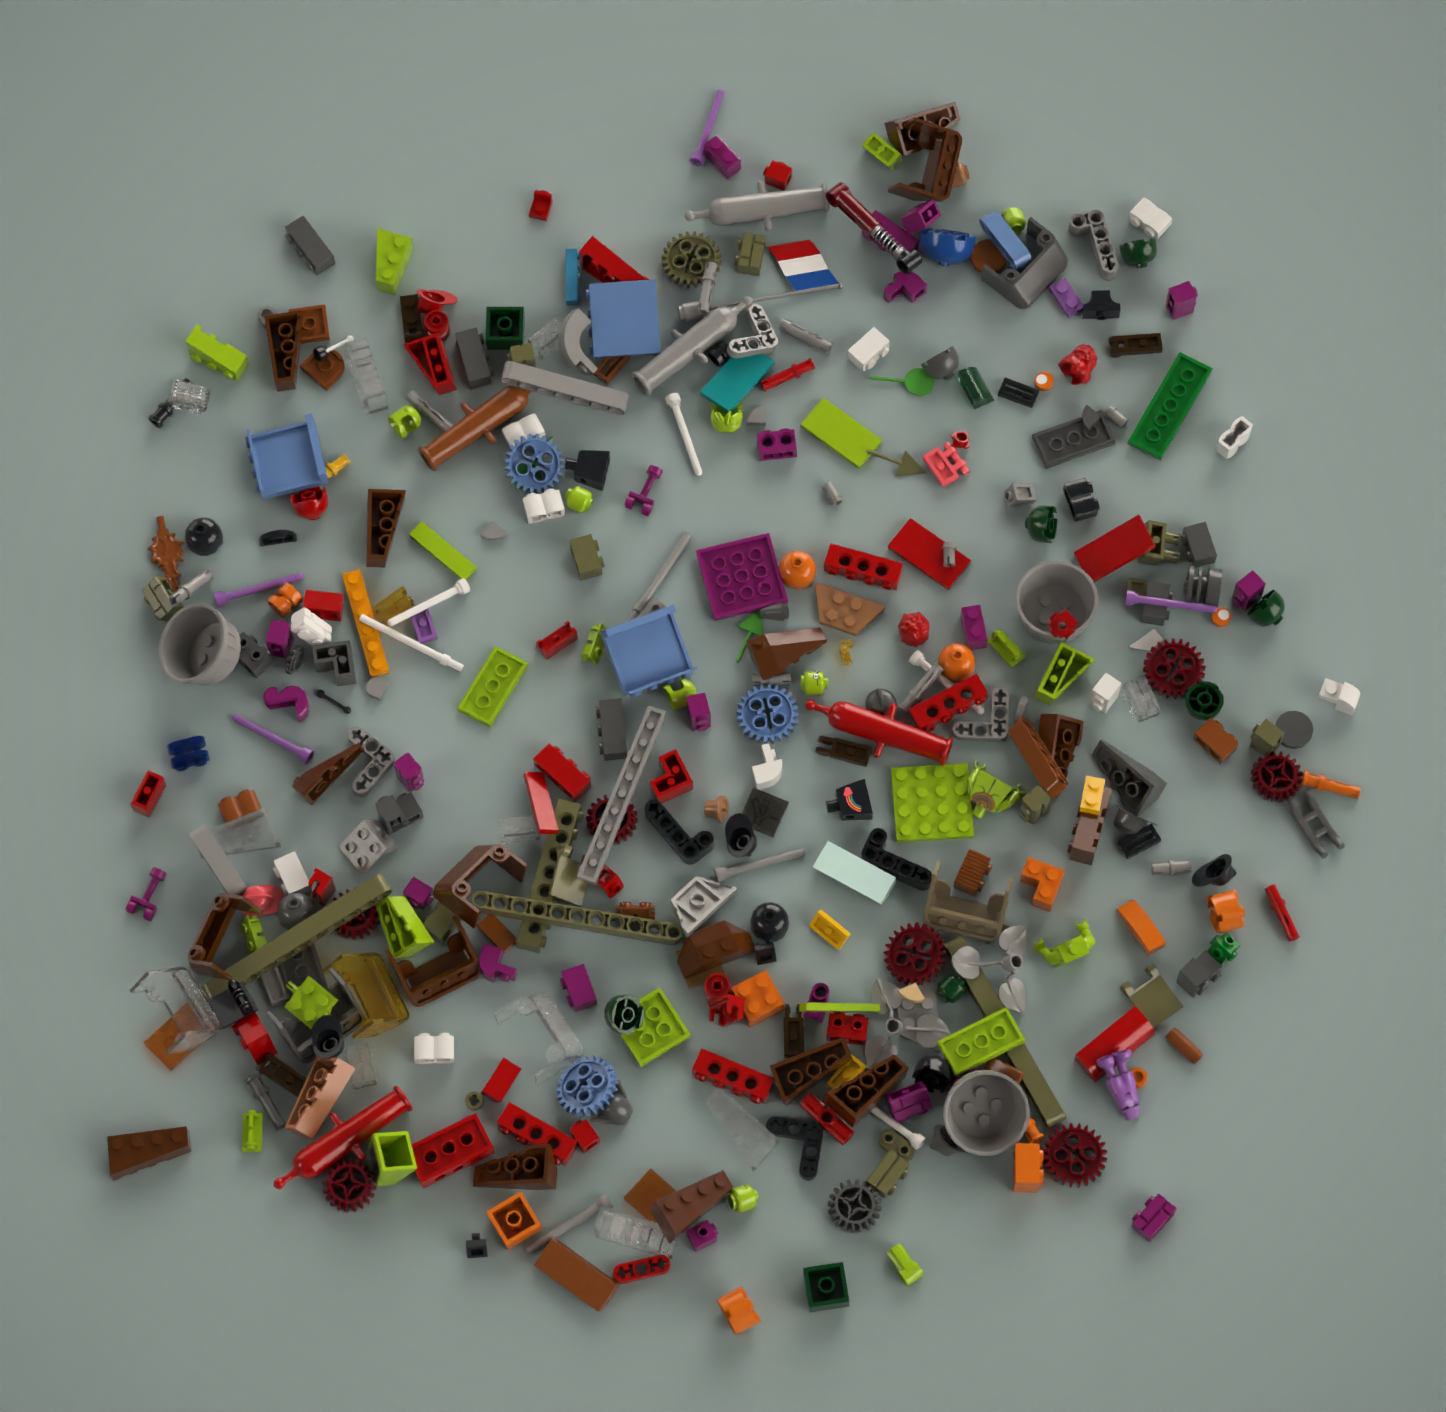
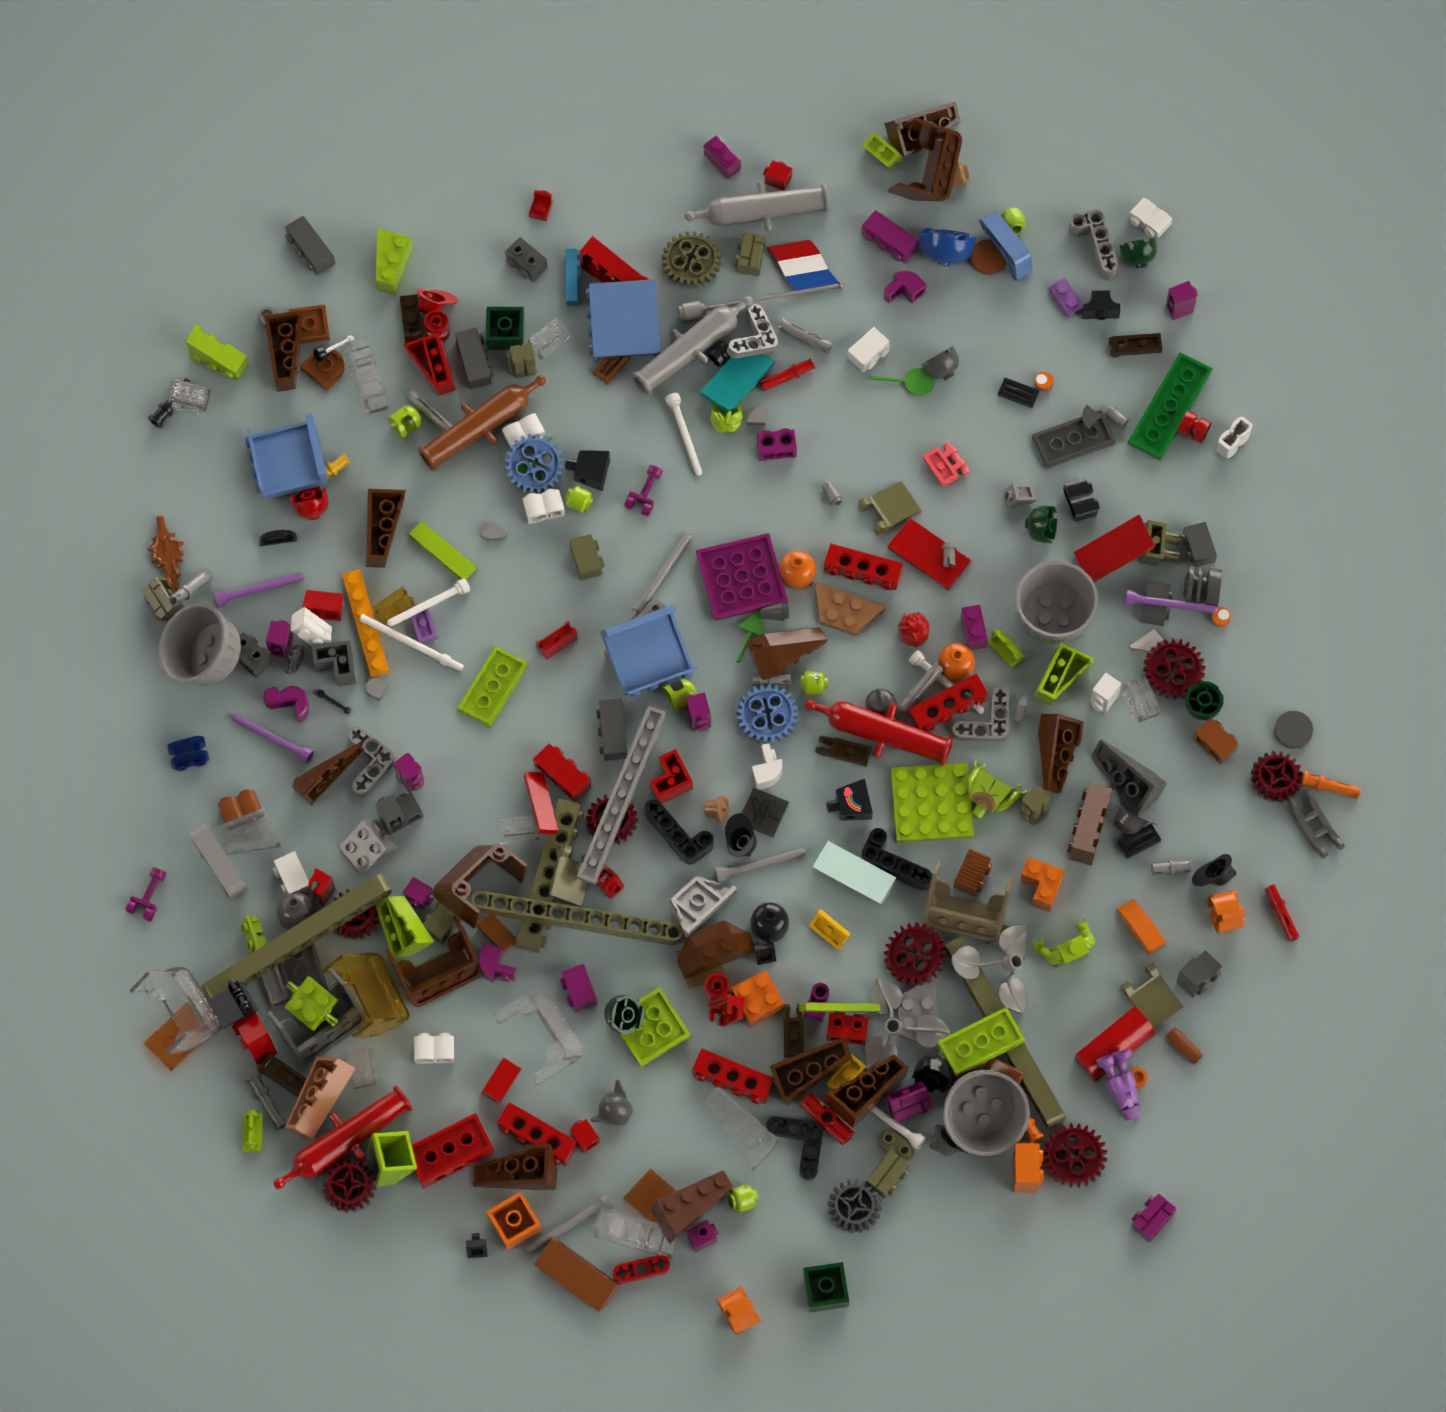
(145, 1149): reddish brown wedge -> none
(148, 793): red brick -> none
(203, 536): black cylinder -> none
(212, 932): reddish brown windscreen -> none
(265, 897): coral piece -> none
(287, 598): orange wheel -> none
(327, 1037): black piece -> none
(469, 1104): olive bush -> none
(525, 259): none -> dark grey brick
(564, 388): light grey beam -> none
(570, 342): light grey arch -> none
(586, 1086): medium blue gear -> none
(595, 650): lime hinge -> none
(642, 910): dark orange hinge -> none
(697, 157): medium lavender piece -> none
(707, 281): light grey pin -> none
(841, 197): piece -> none
(841, 433): lime tile -> none
(844, 652): clear yellow arm -> none
(891, 506): none -> olive flag
(907, 465): olive piece -> none
(908, 1269): lime piece -> none
(911, 993): tan tile -> none
(920, 216): magenta brick -> none
(951, 988): dark green head -> none
(960, 440): red plate -> none
(974, 387): clear green brick -> none
(1026, 287): dark grey windscreen -> none
(1038, 757): dark orange beam -> none
(1067, 618): red brick -> none
(1079, 364): red hair -> none
(1092, 795): yellow plate -> none
(1137, 585): olive plate -> none
(1194, 427): none -> red wheel
(1226, 946): green brick -> none
(1248, 591): magenta brick -> none
(1266, 737): olive brick -> none
(1268, 610): dark green cylinder -> none
(1343, 695): white brick -> none

